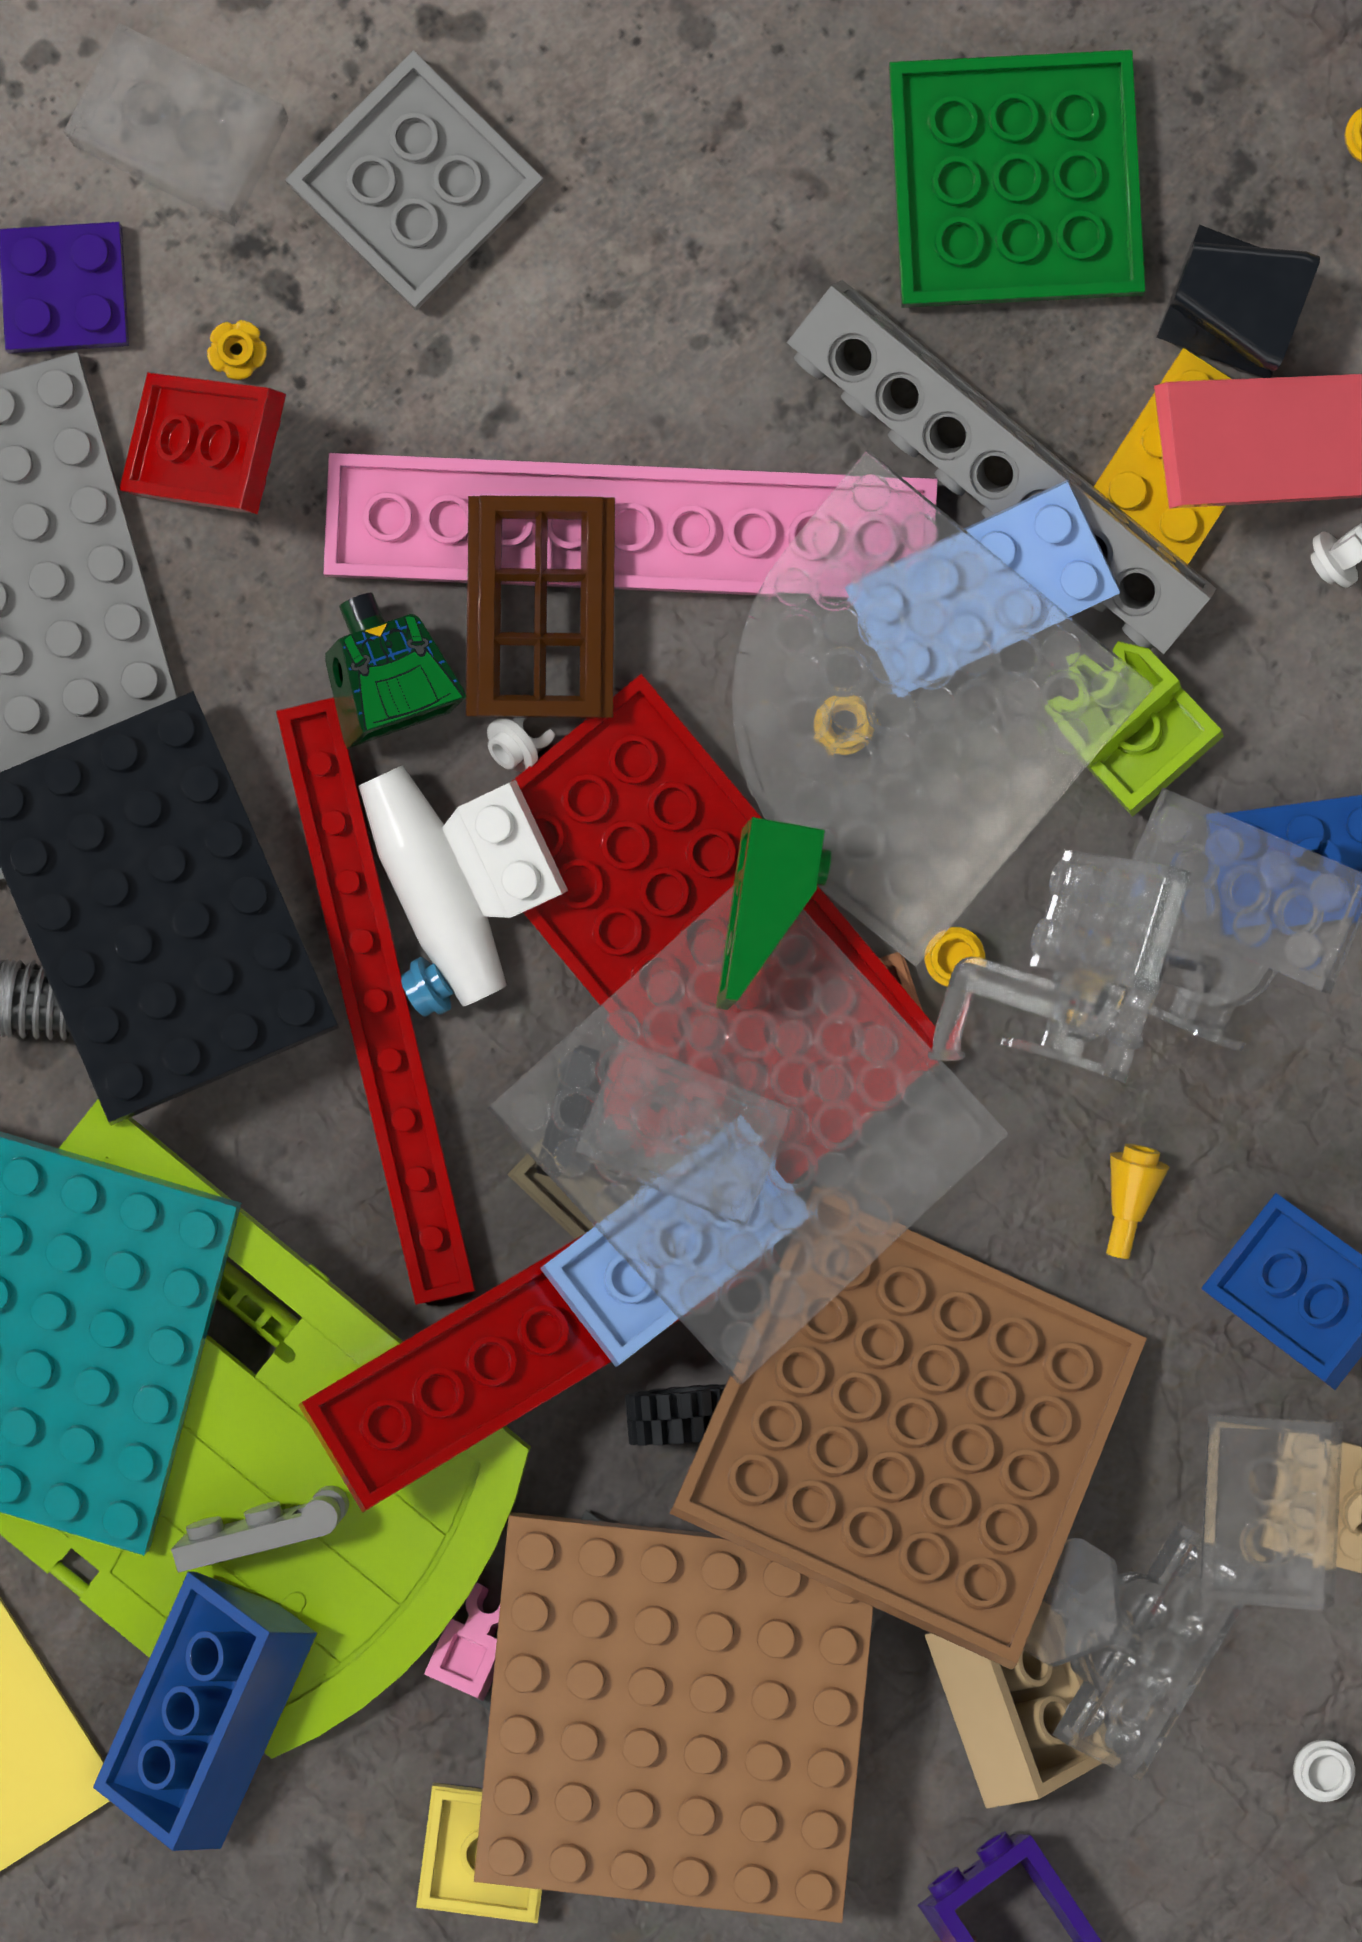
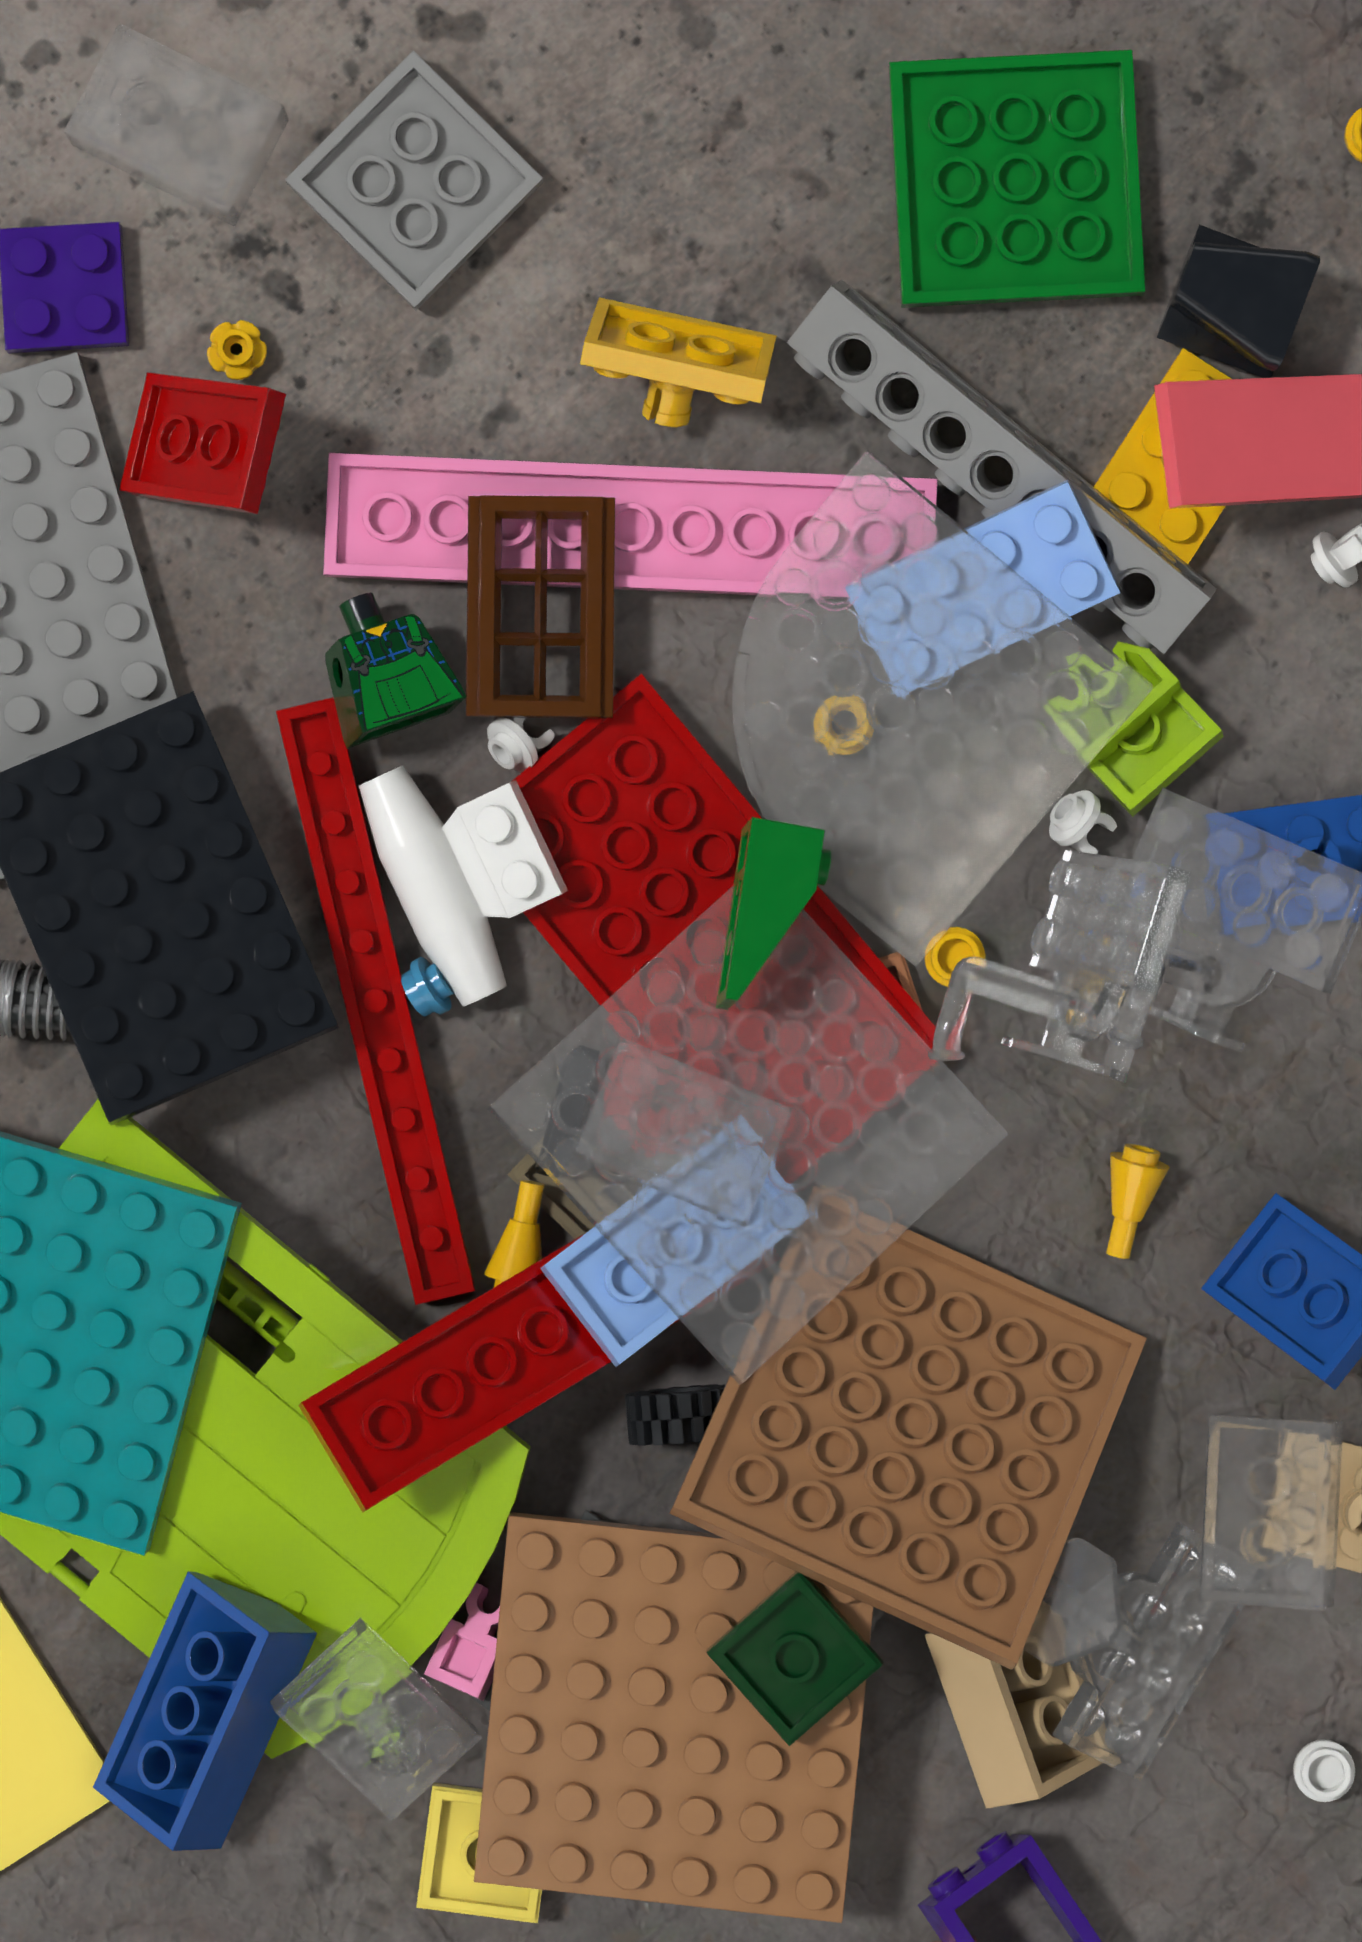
(261, 1530): light grey plate -> none
(375, 1719): none -> clear plate
(521, 1238): none -> yellow cone
(677, 357): none -> yellow plate
(794, 1657): none -> dark green tile
(1074, 818): none -> white plate

